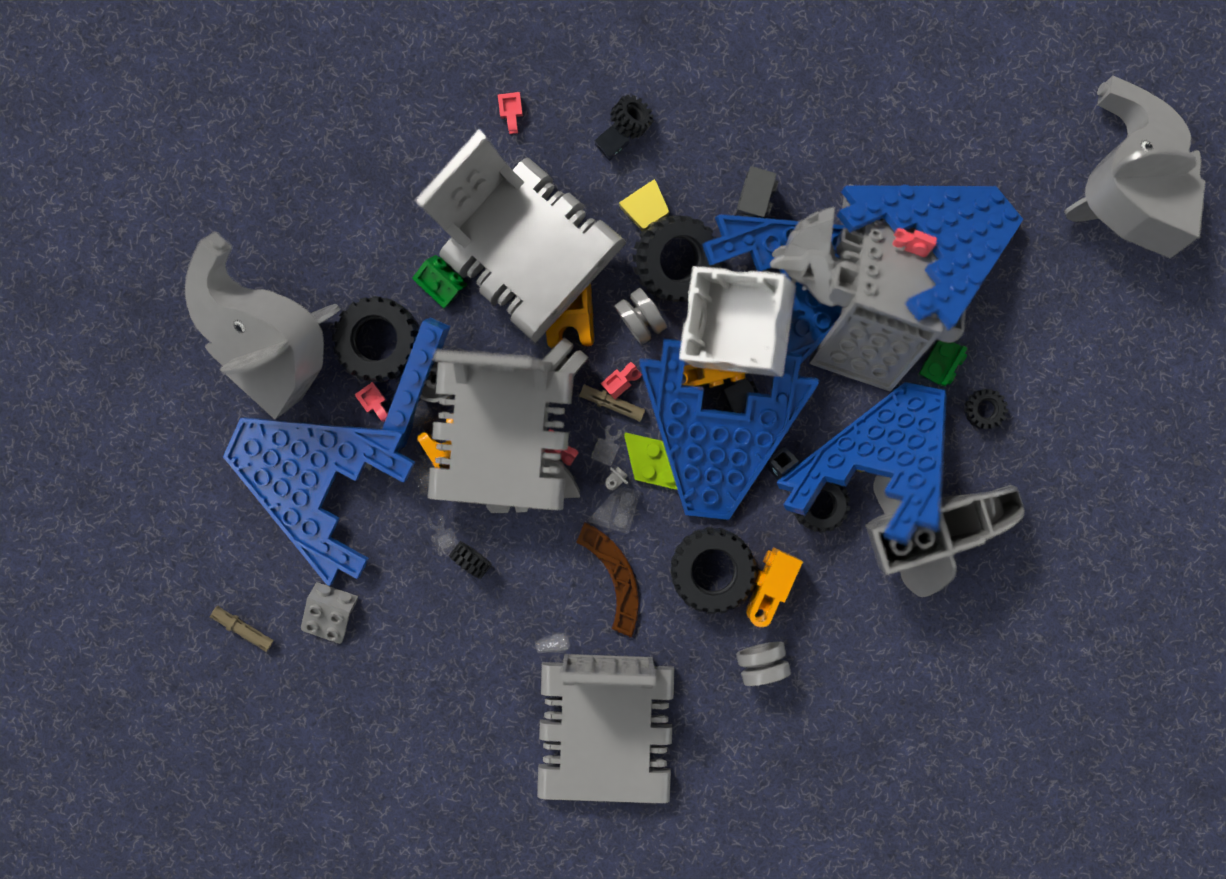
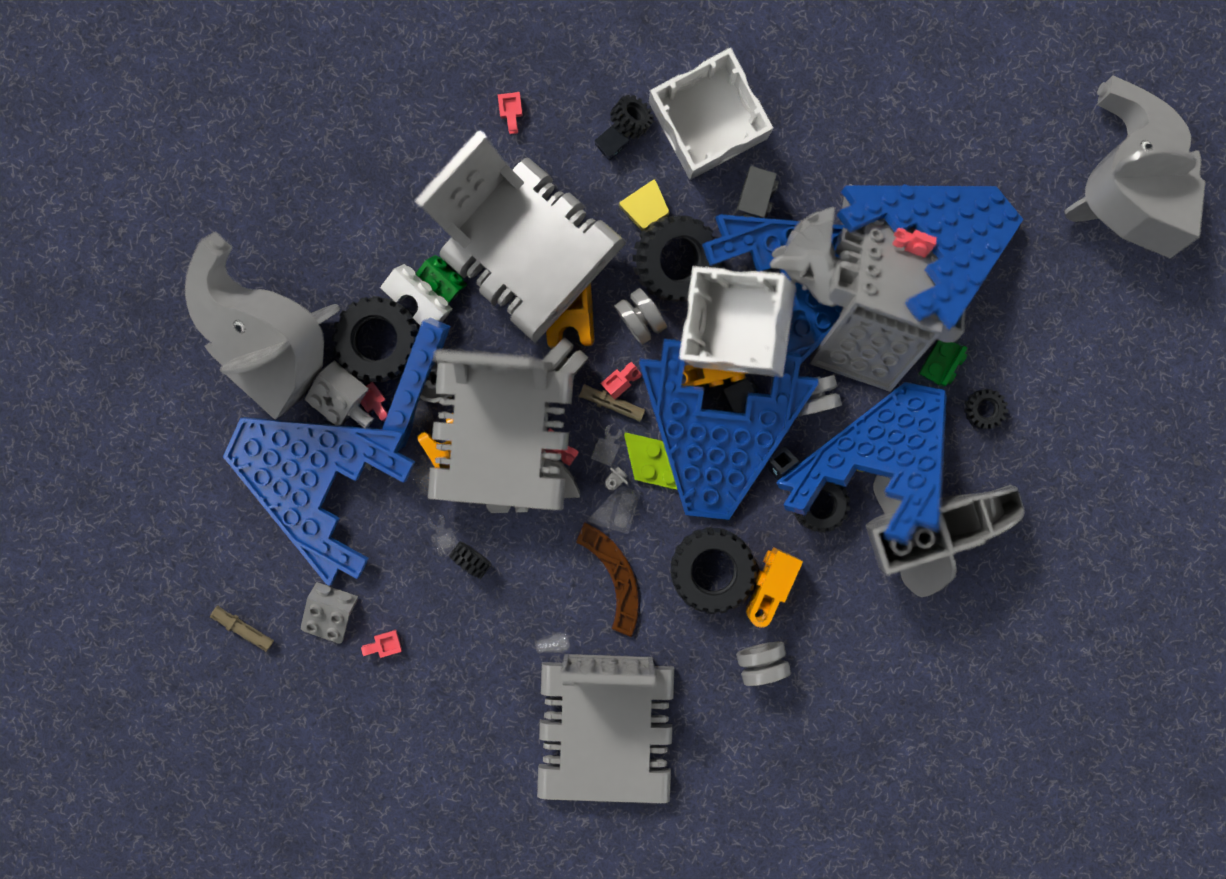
(338, 396): none -> light grey brick
(385, 644): none -> coral plate
(404, 282): none -> white arch
(710, 114): none -> white tile
(818, 400): none -> light grey wheel

